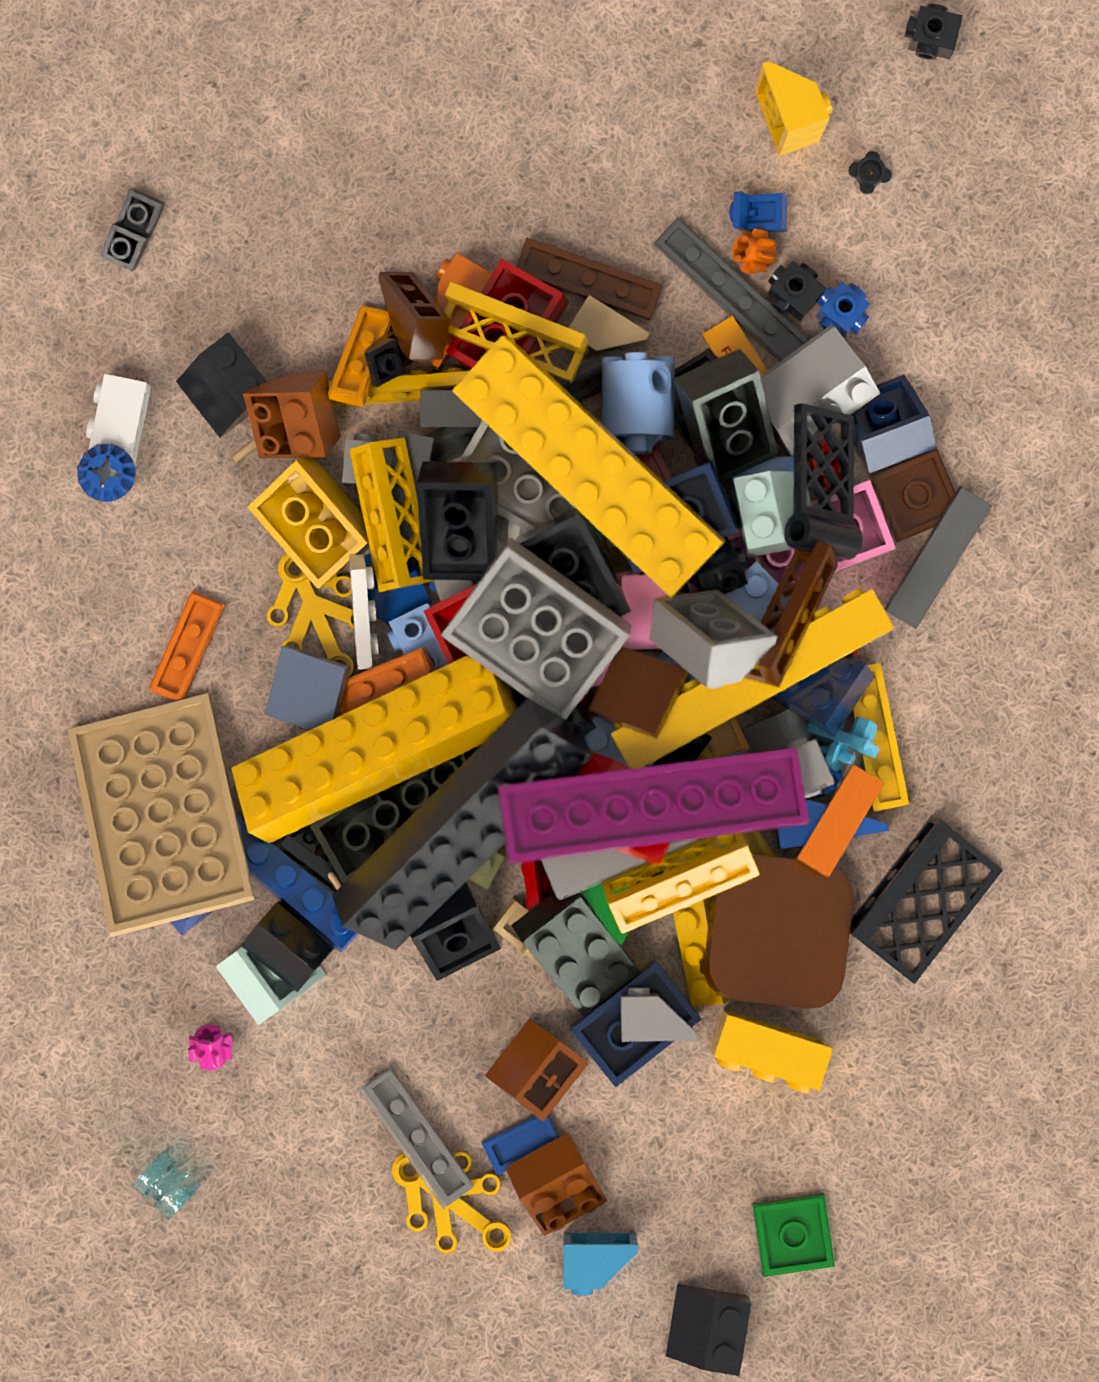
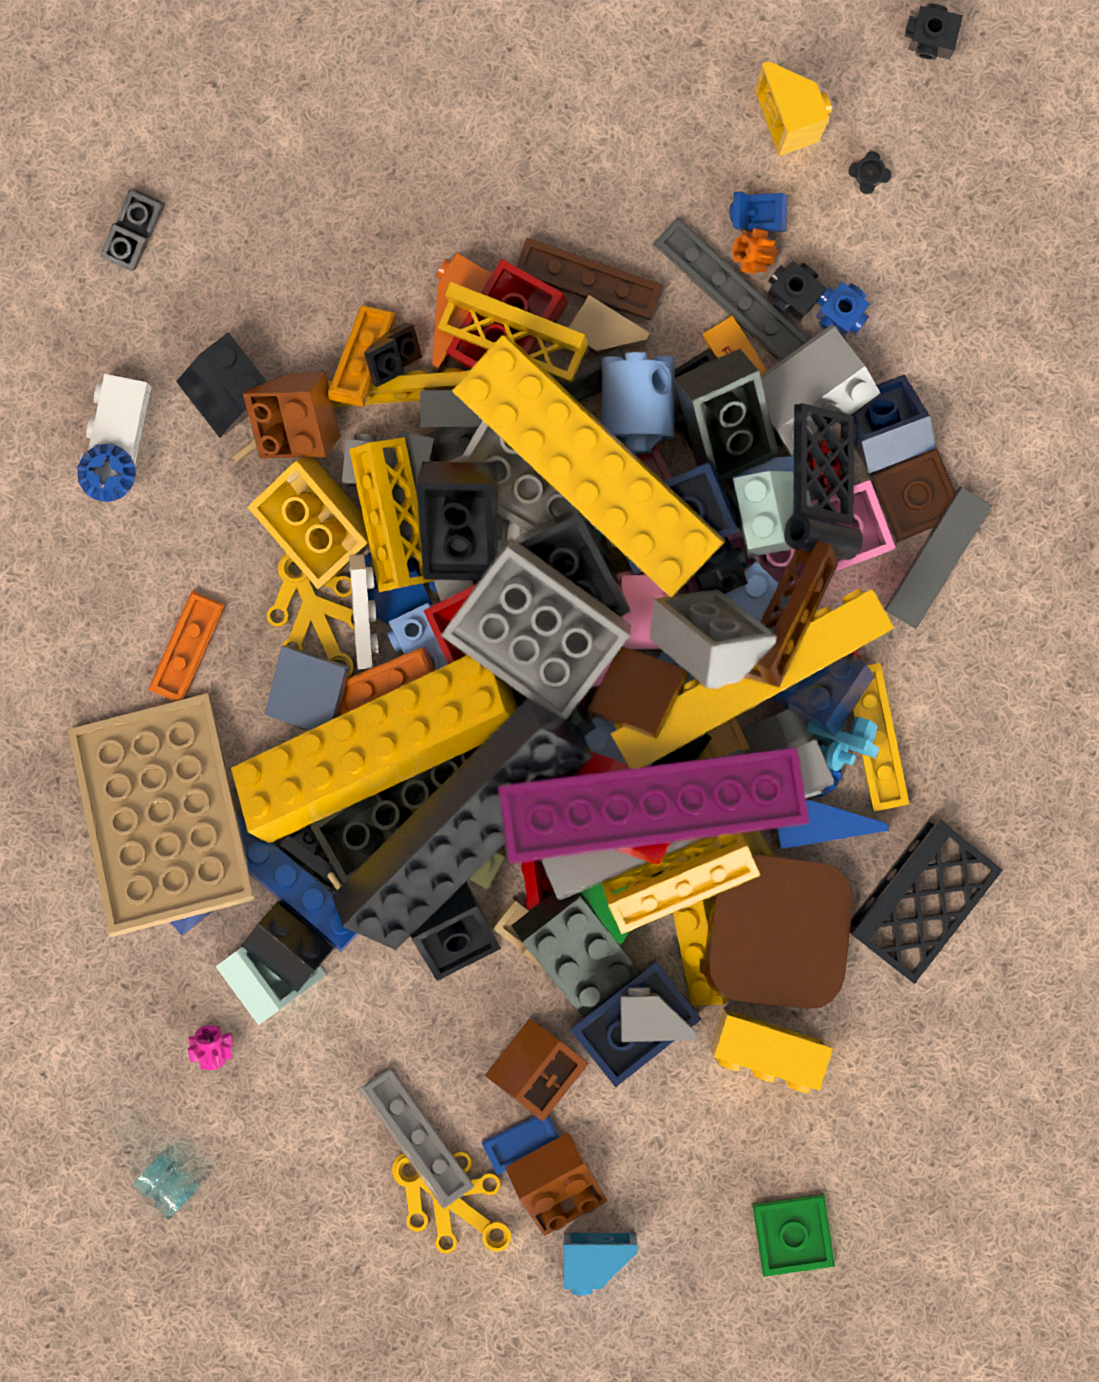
(415, 316): reddish brown slope -> none
(709, 1329): black slope -> none
(840, 820): orange tile -> none

